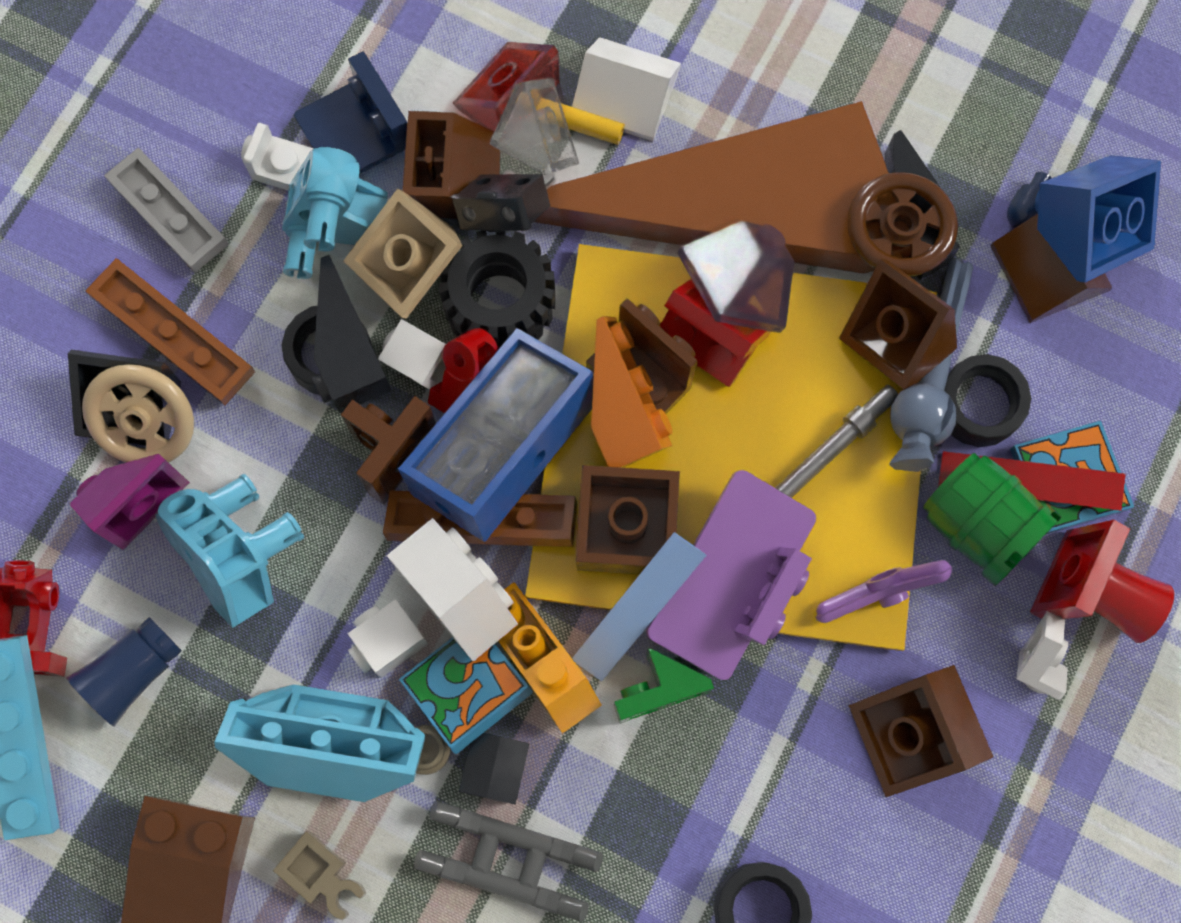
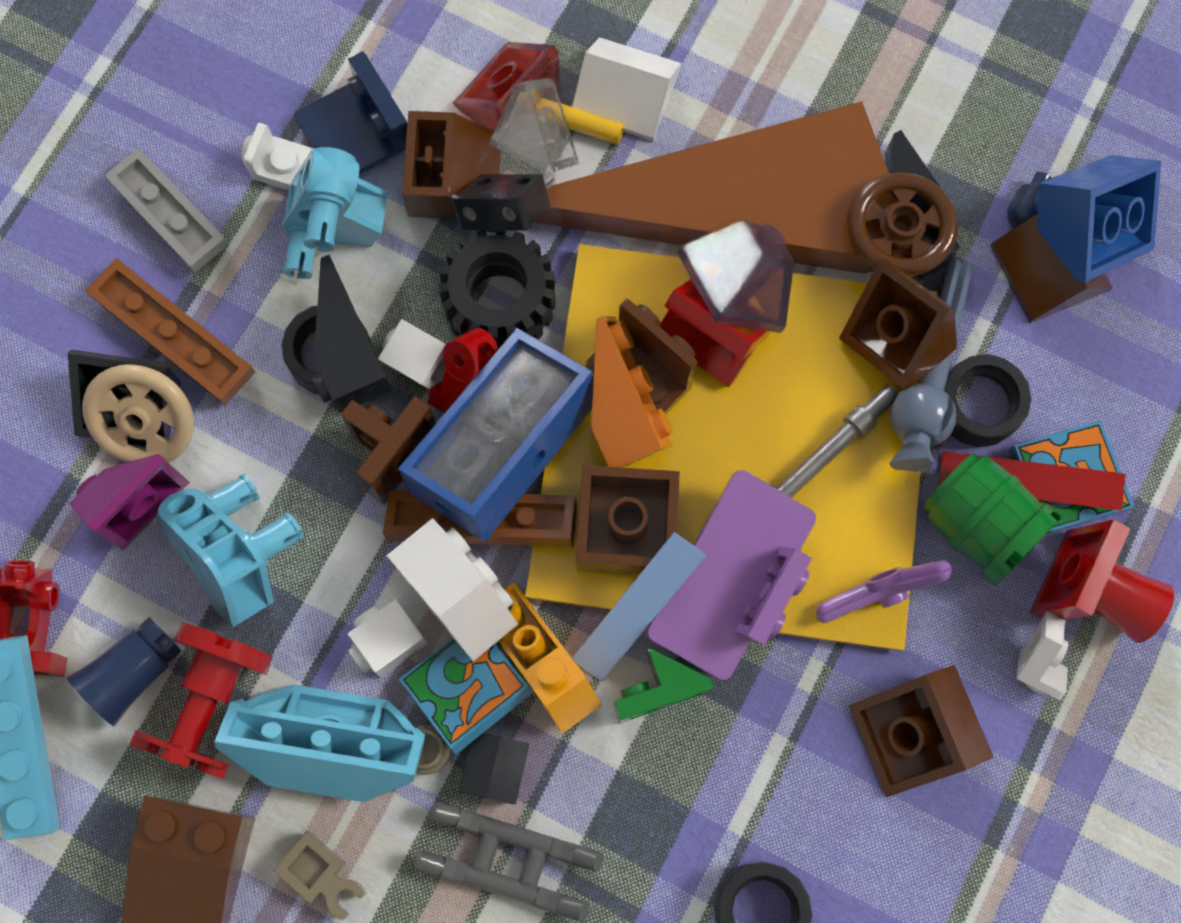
(210, 680): none -> red piece
(403, 252): tan slope -> none

